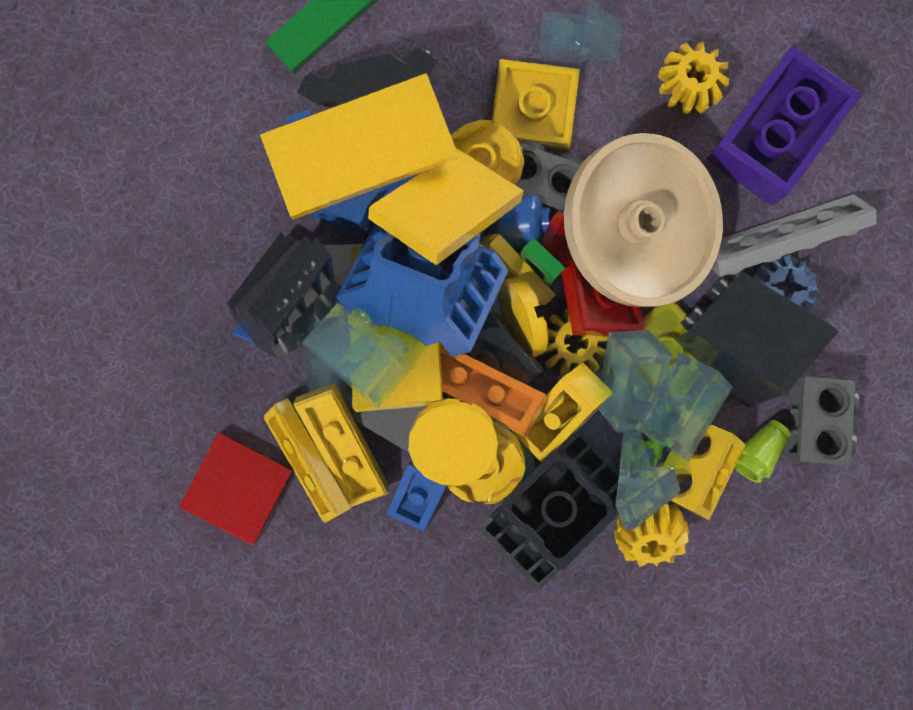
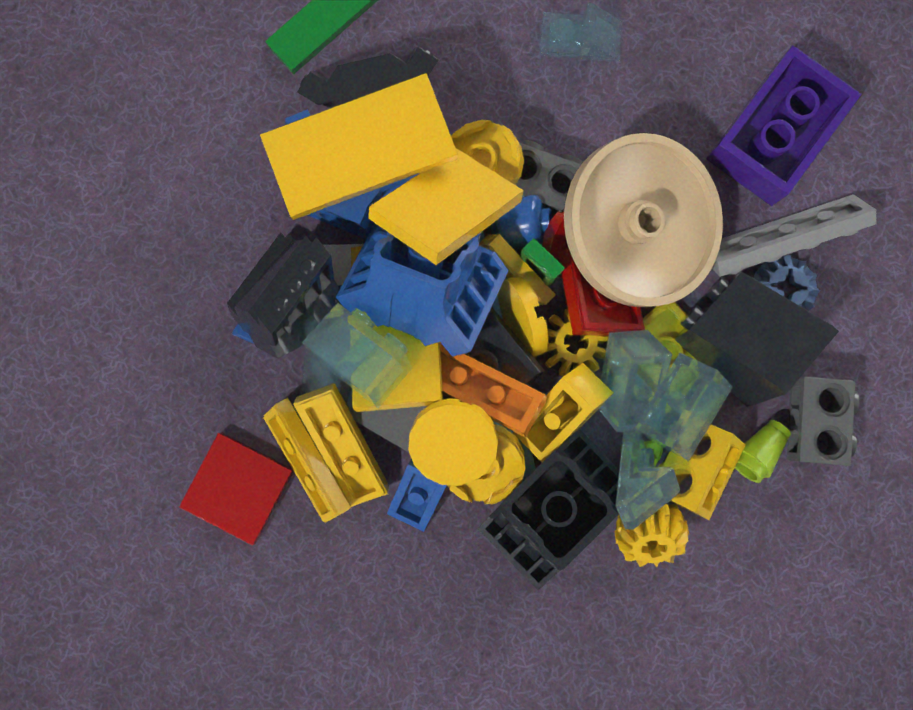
(536, 102): yellow tile -> none
(688, 90): yellow gear -> none

